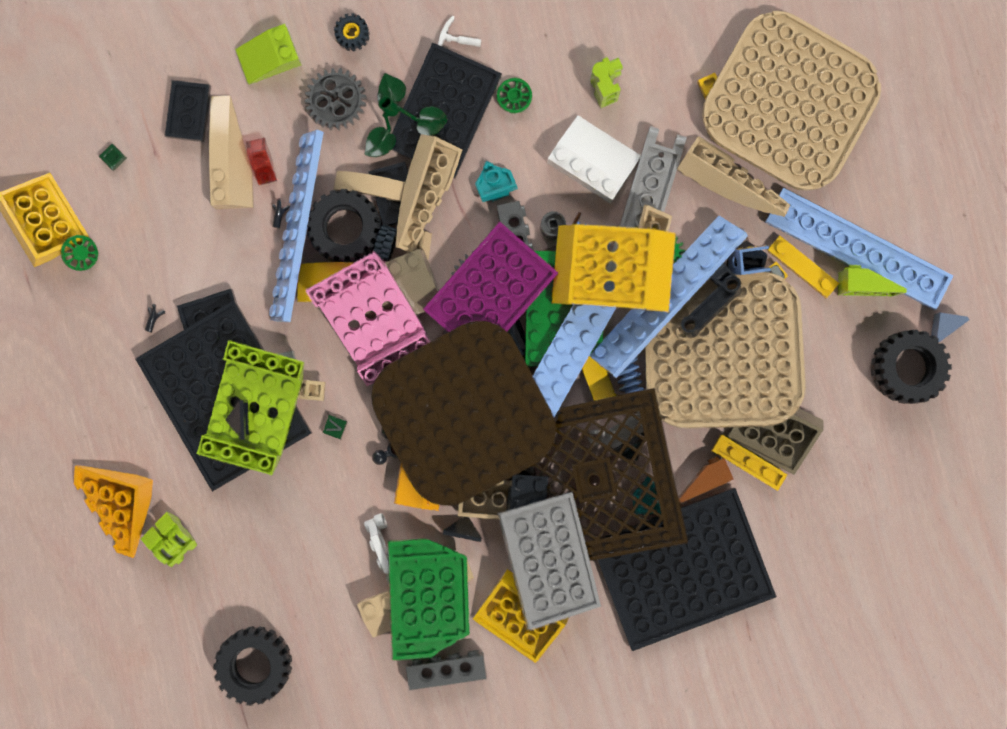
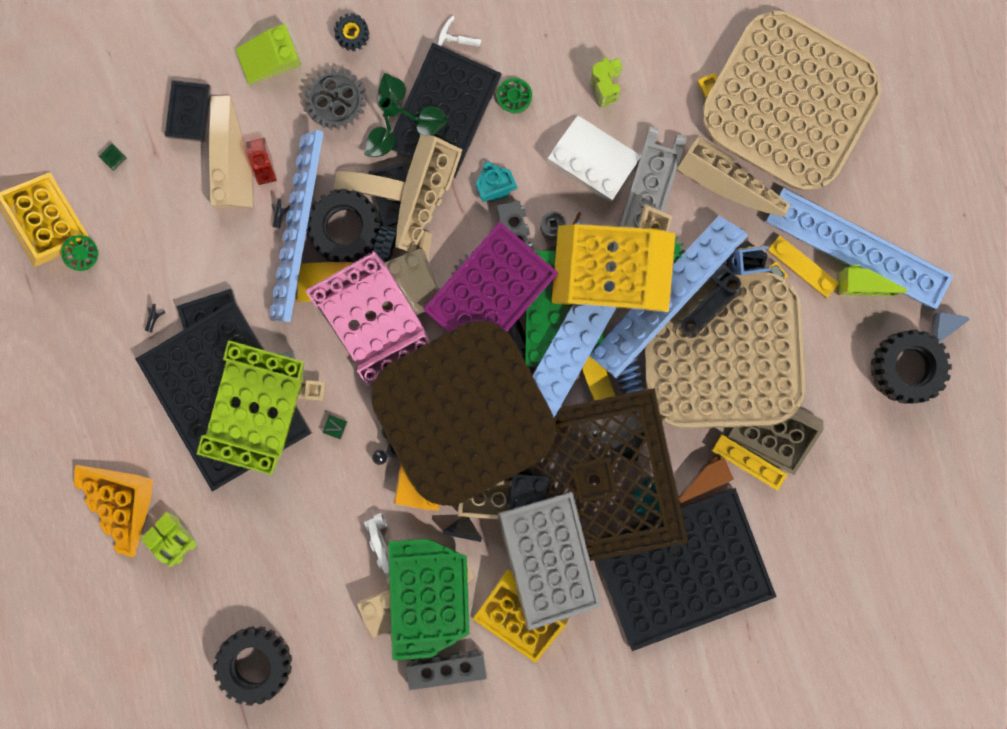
(239, 419): black slope -> none

